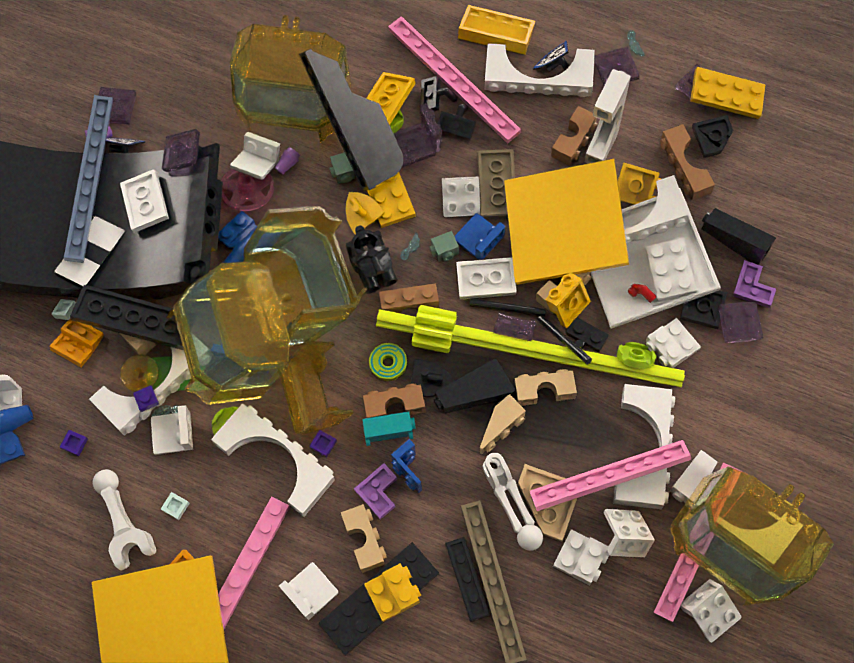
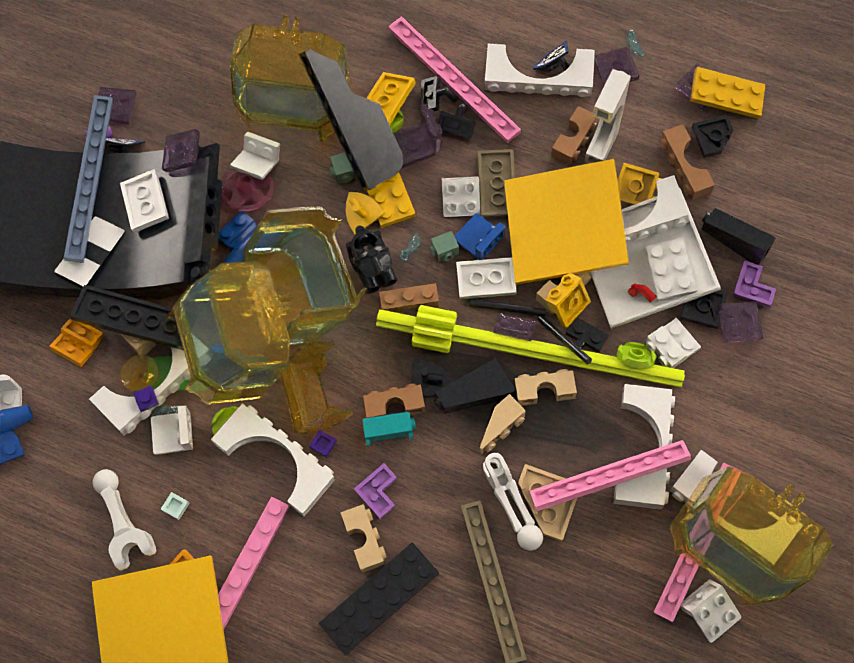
(63, 309): light aqua plate -> none
(73, 443): dark purple plate -> none
(287, 160): medium lavender cone -> none
(309, 590): white bracket -> none
(384, 351): lime tile -> none
(393, 592): yellow plate -> none
(401, 459): blue bracket -> none
(467, 579): black tile -> none
(493, 27): yellow slope -> none
(581, 557): white plate -> none
(631, 533): white bracket -> none

